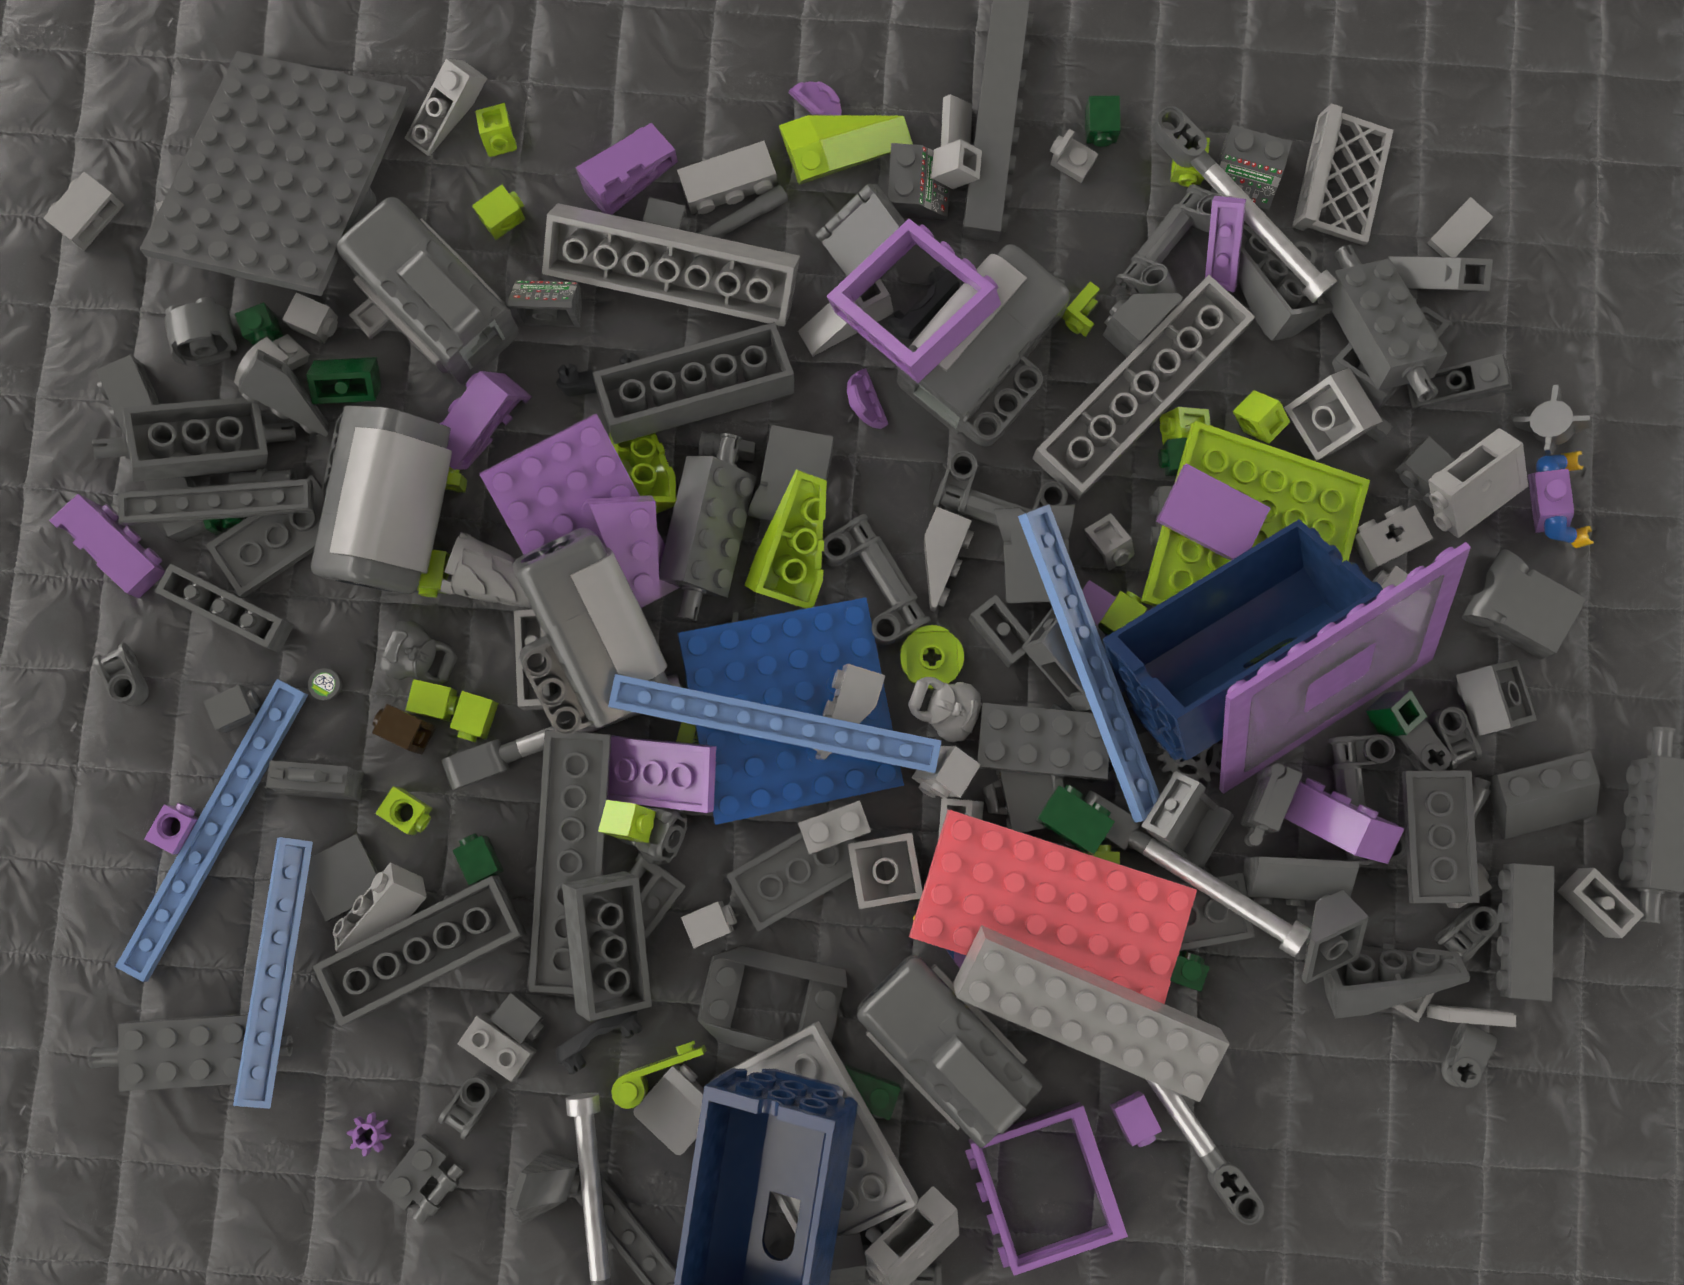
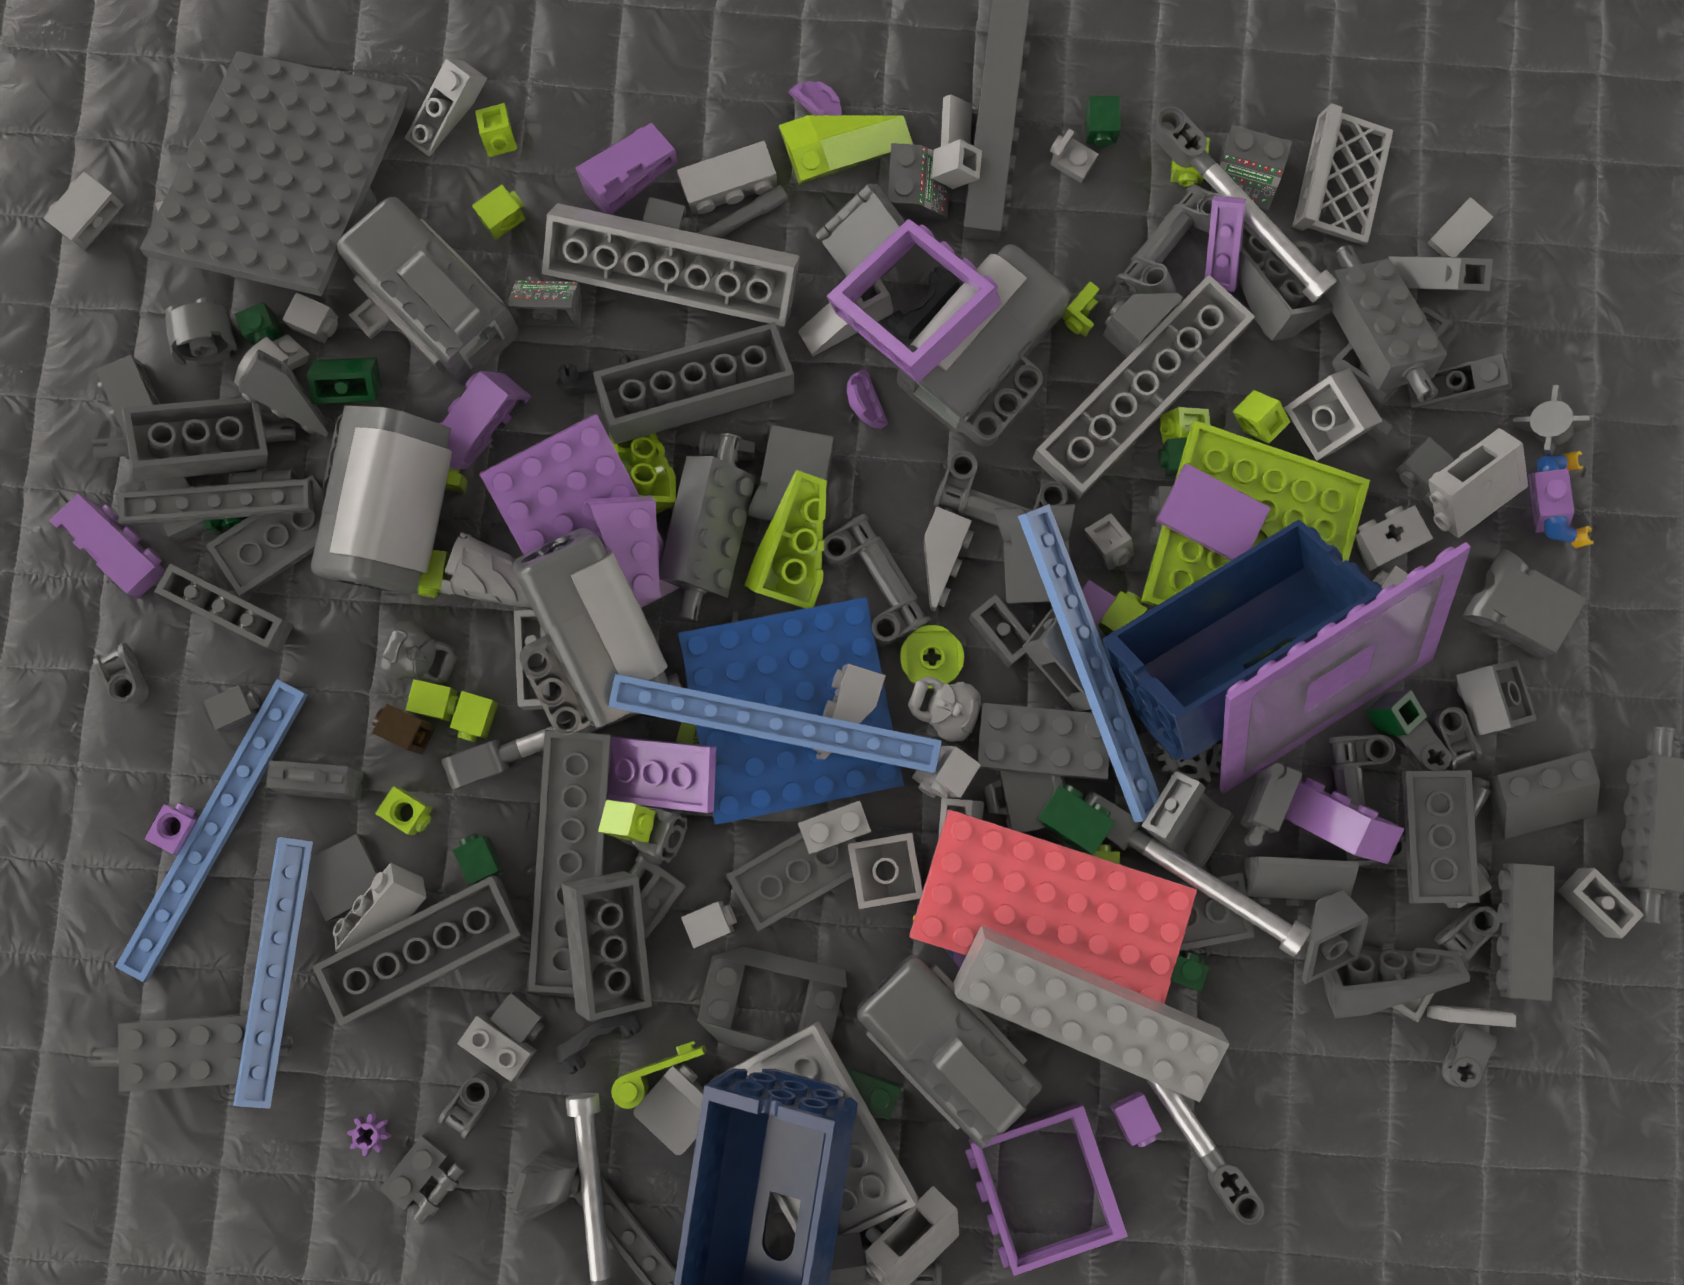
(325, 684): tile -> none

